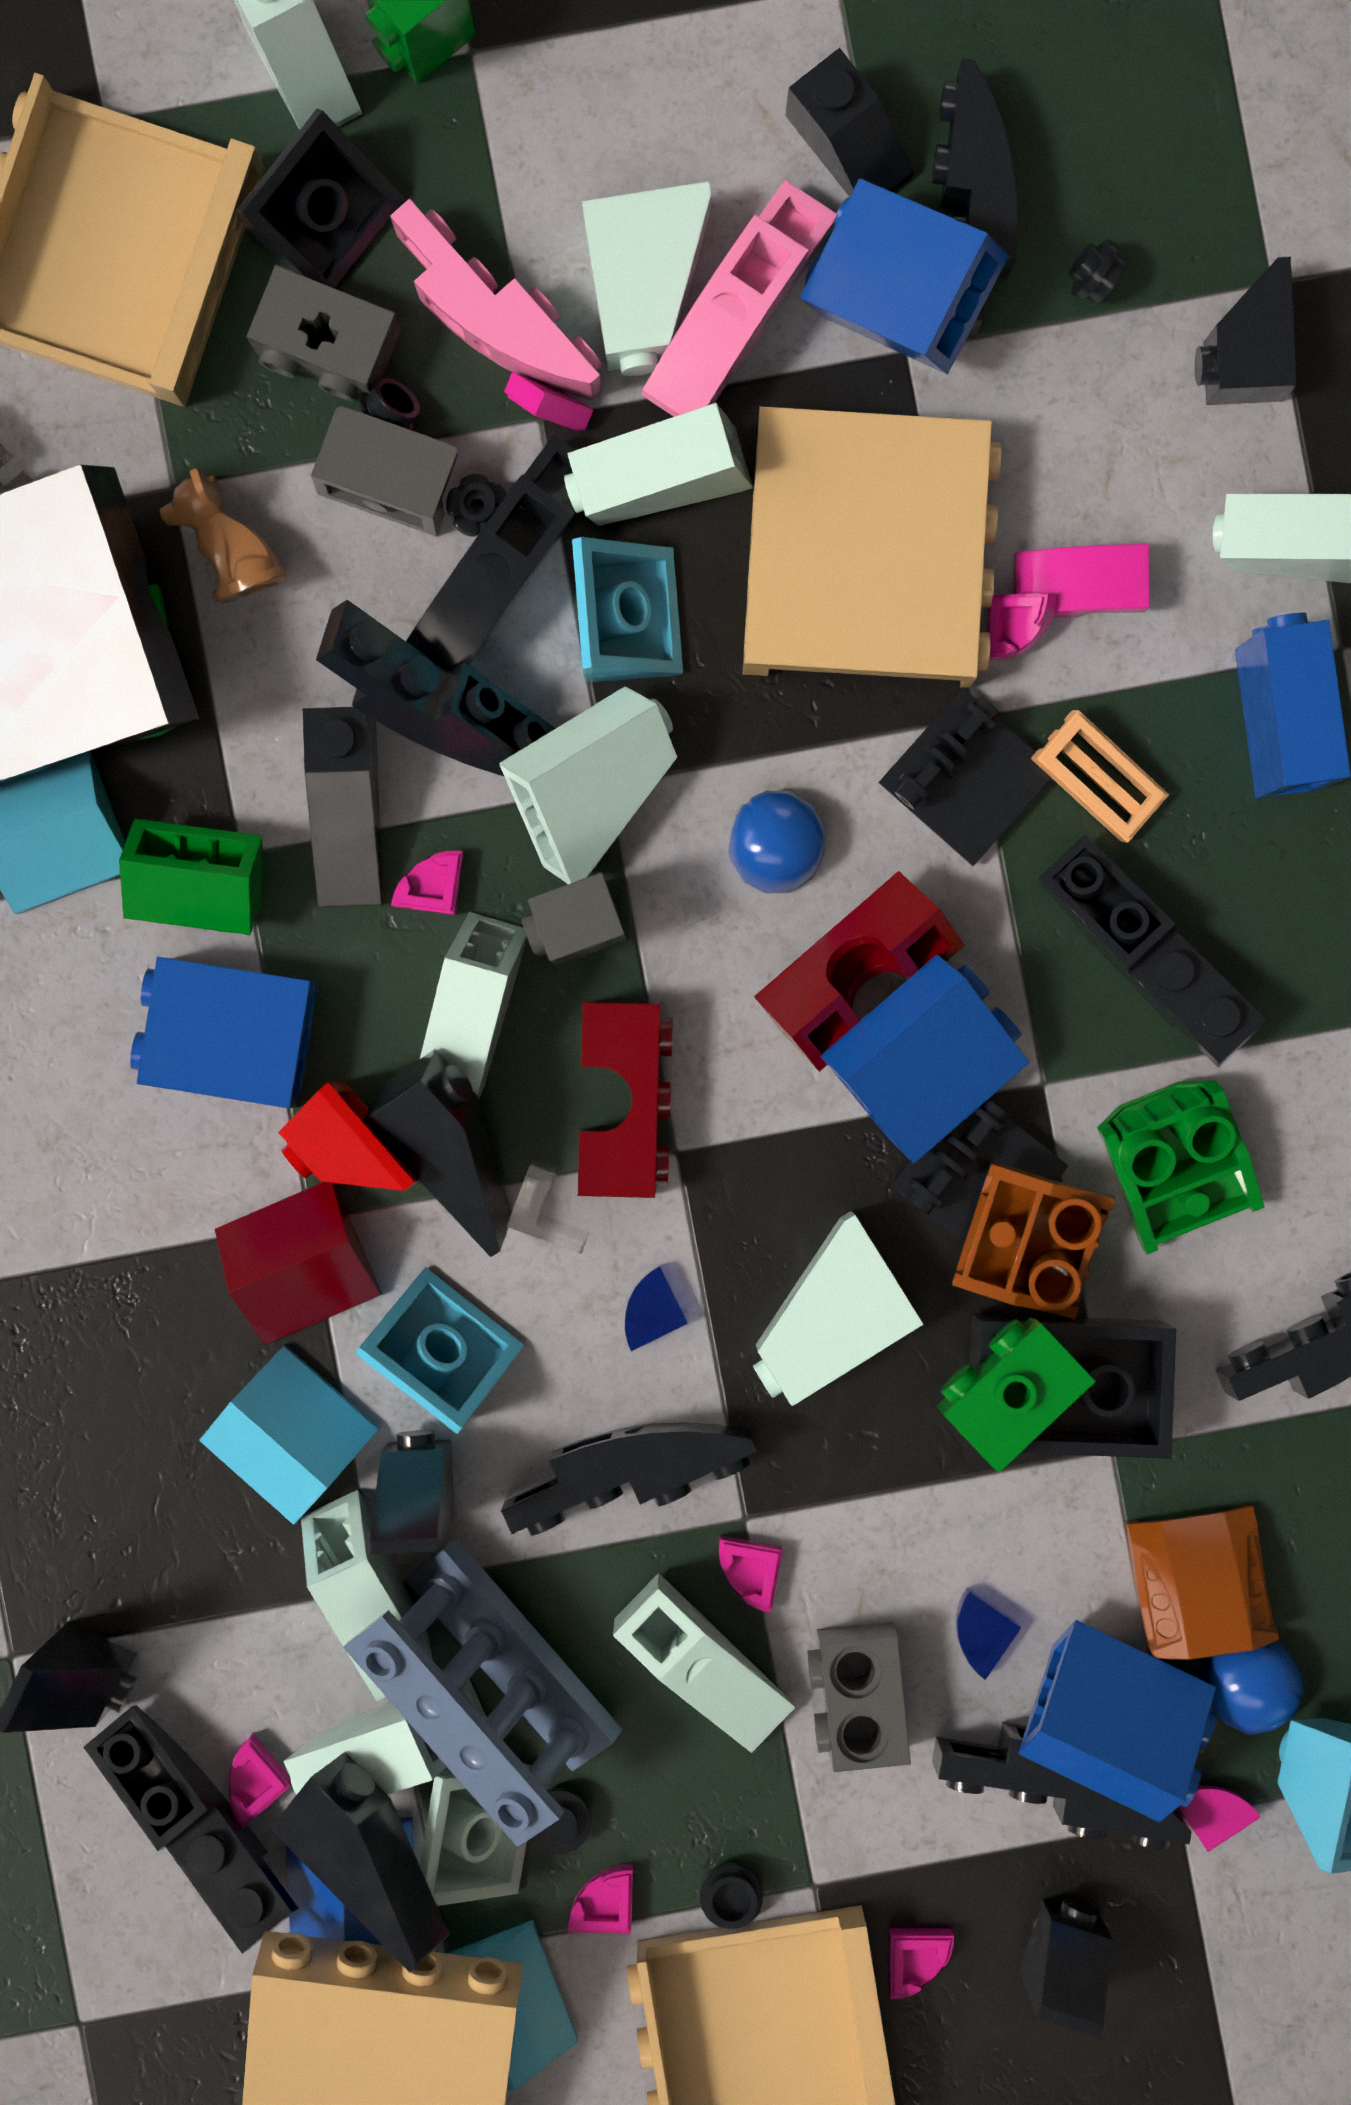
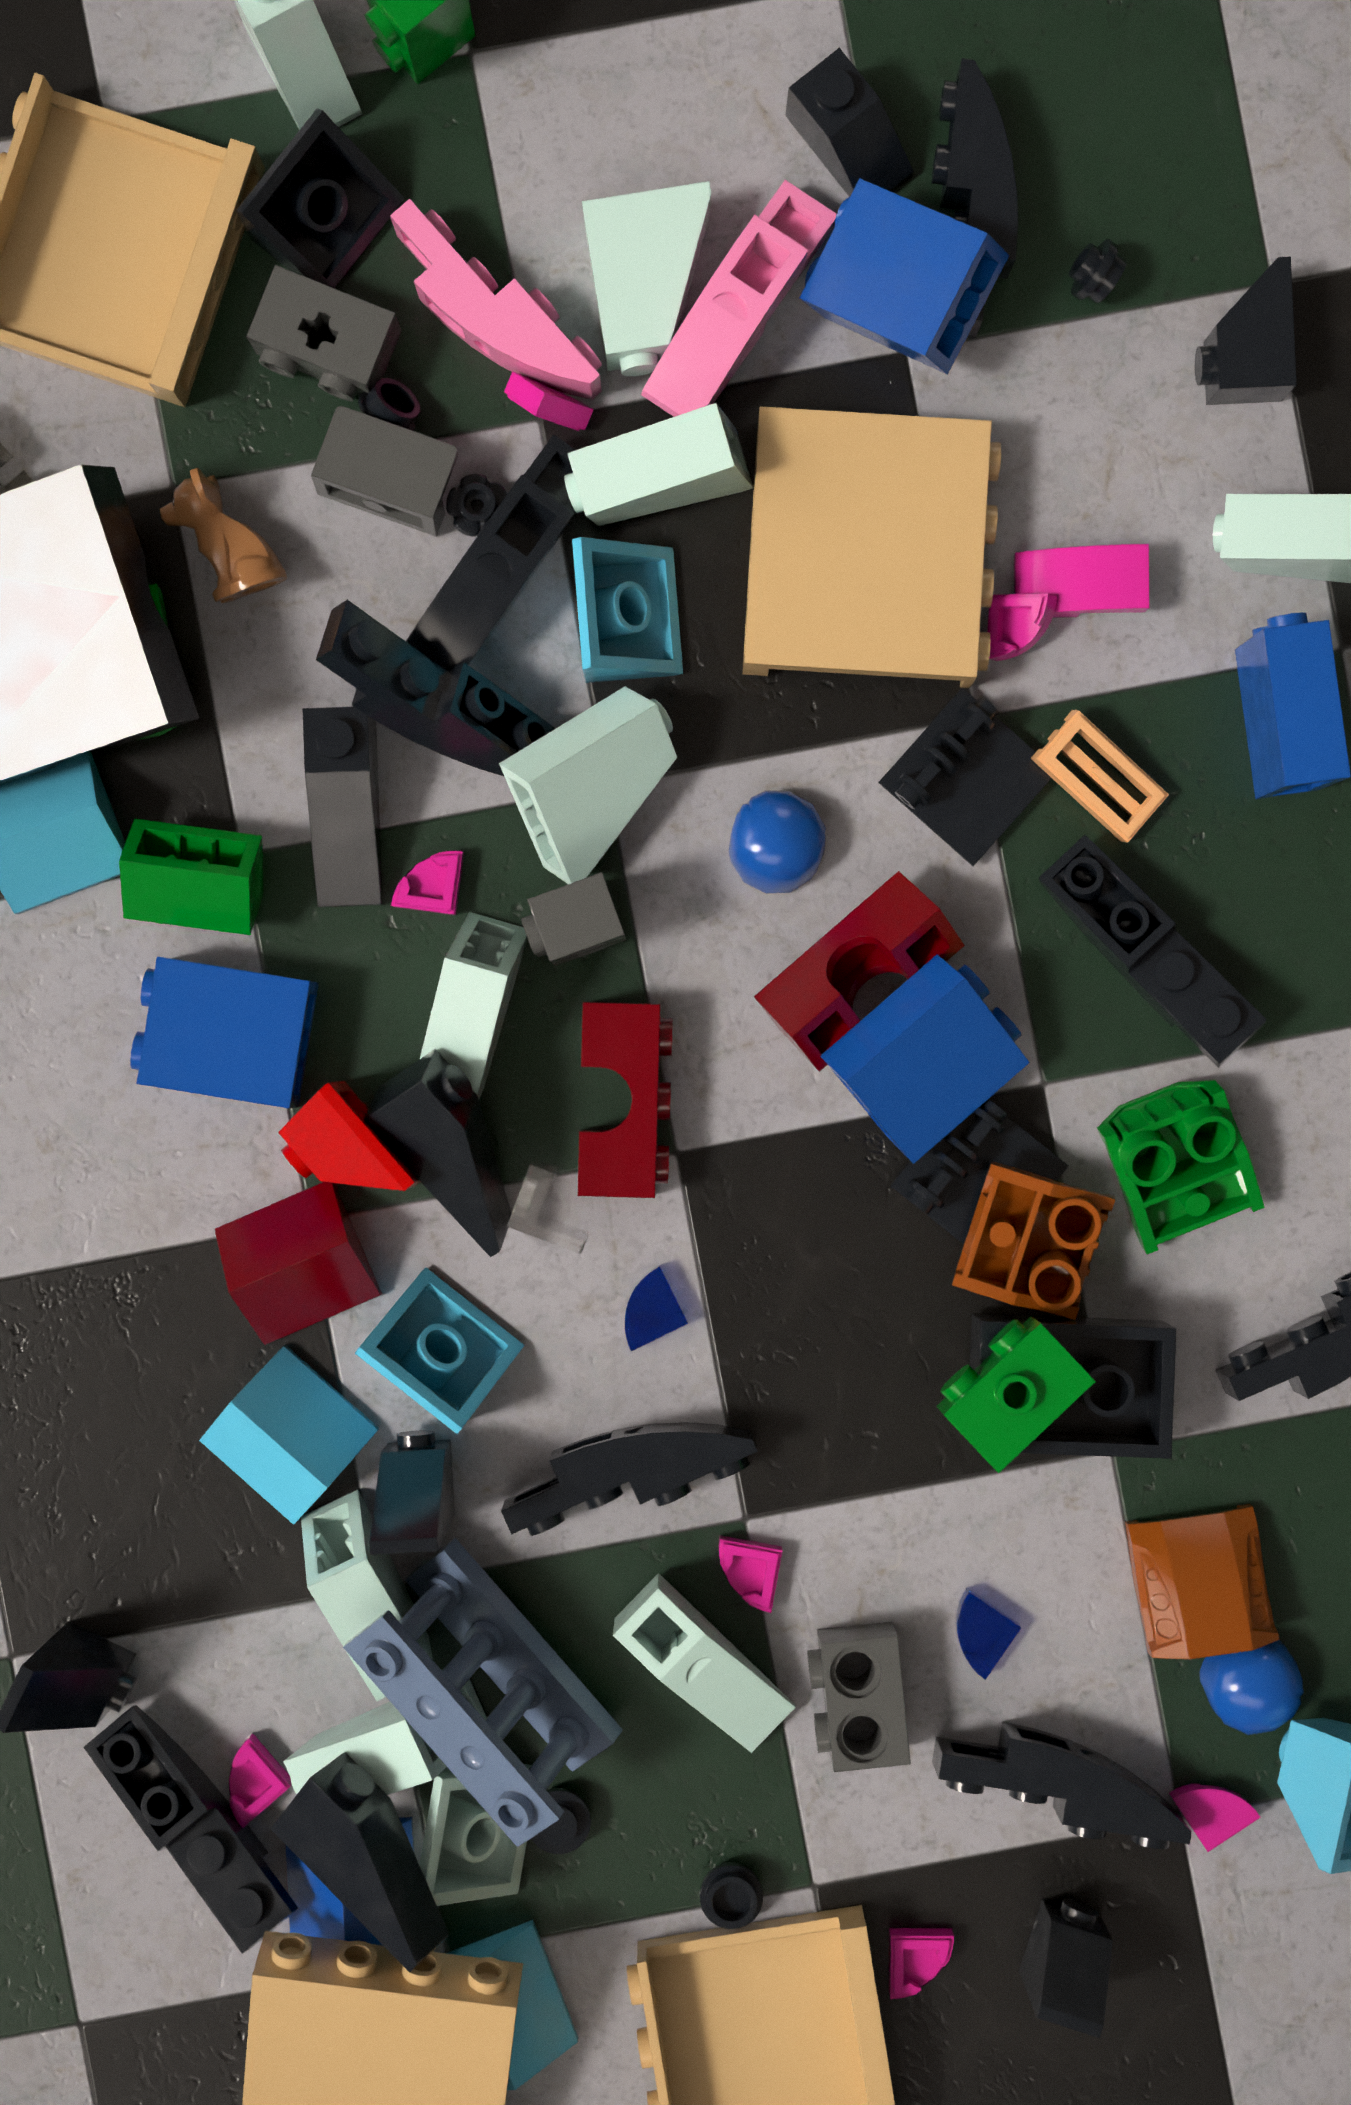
(604, 1902): dark pink tile -> none
(833, 1316): light aqua slope -> none
(1120, 1722): blue brick -> none

